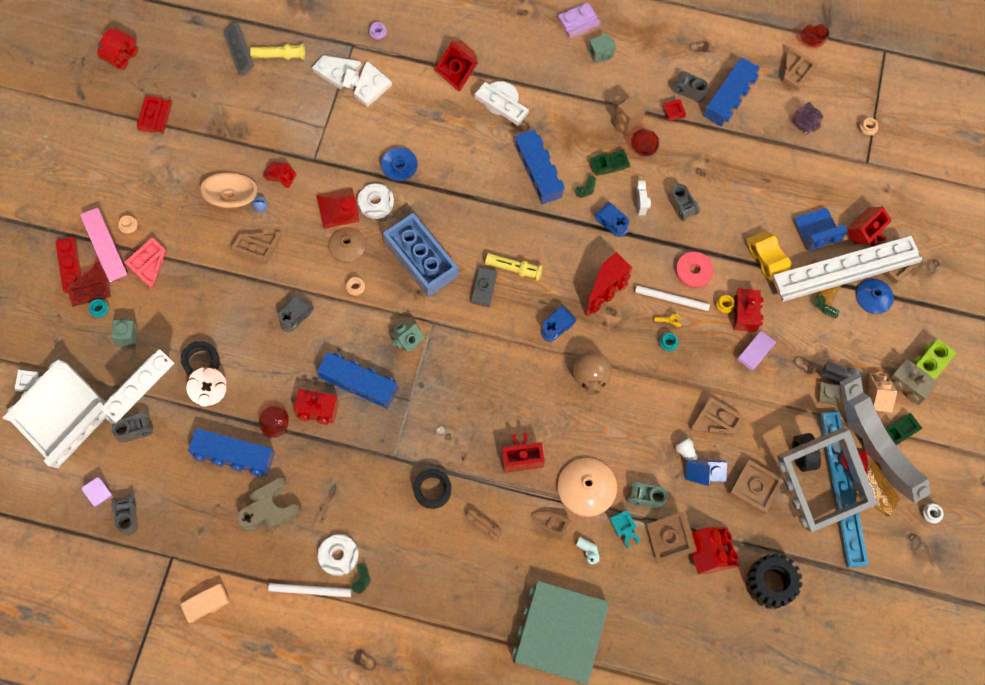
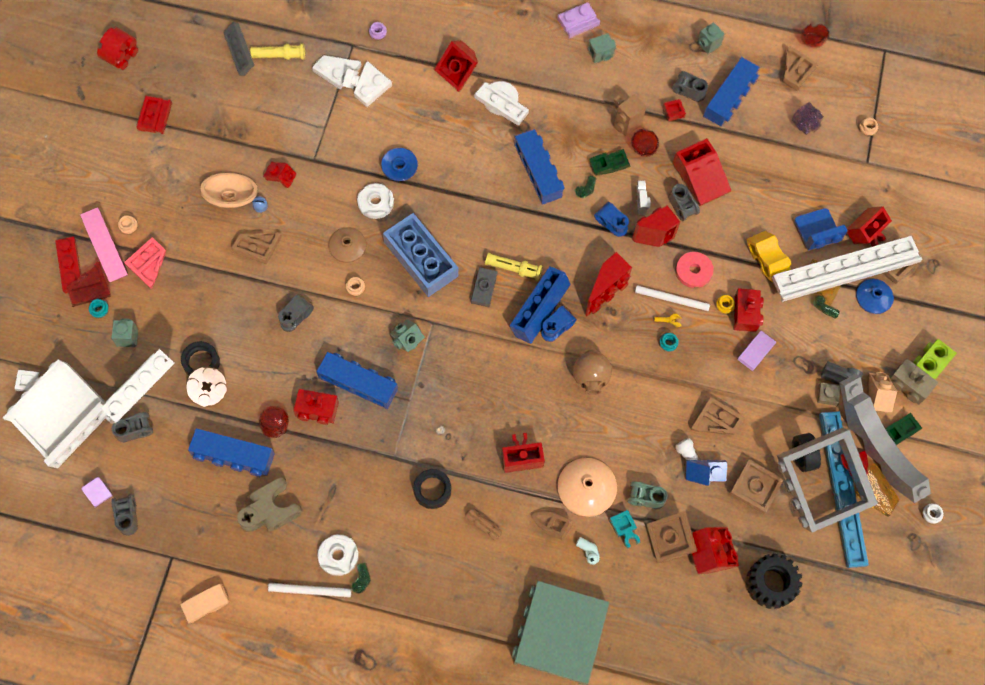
(338, 208): red slope -> none
(540, 304): none -> blue brick
(657, 228): none -> red slope
(702, 171): none -> slope
(710, 38): none -> sand green brick

